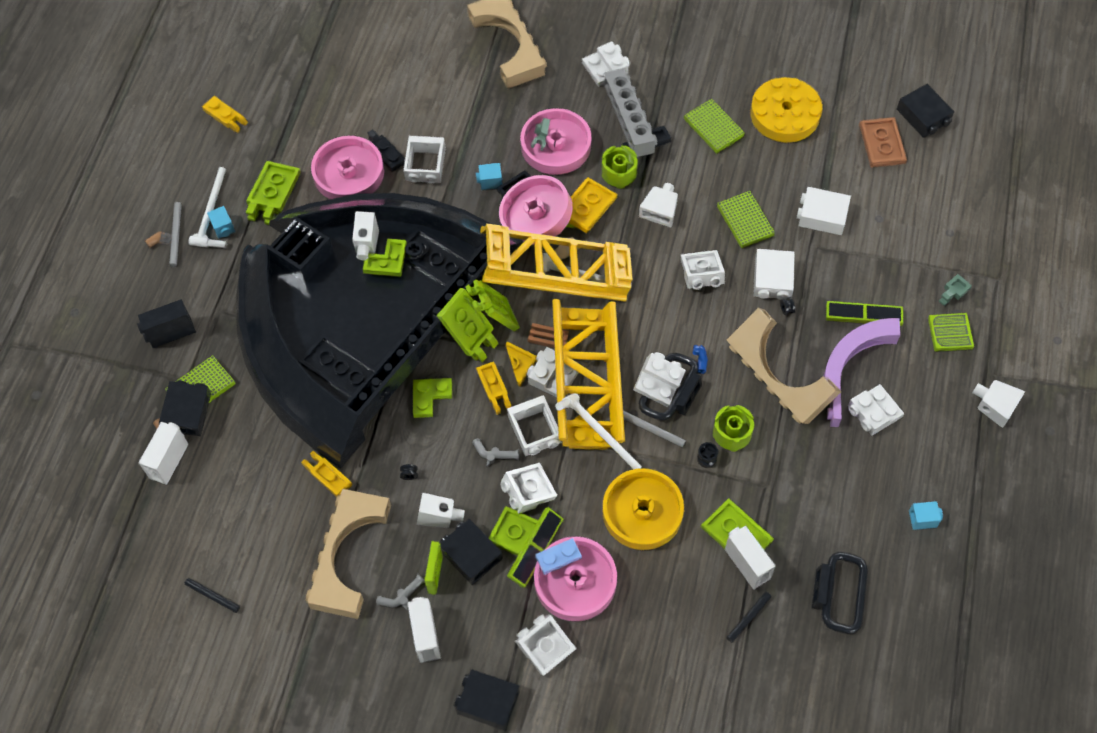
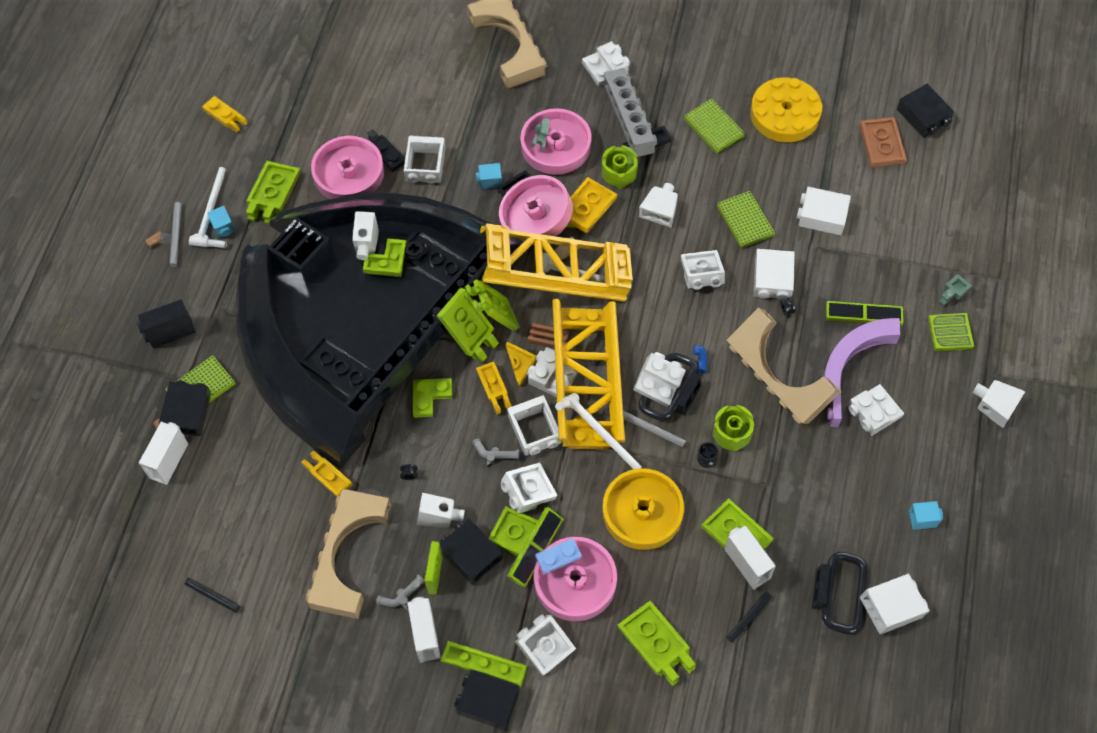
(470, 658): none -> lime tile
(657, 642): none -> lime tile
(894, 603): none -> white brick

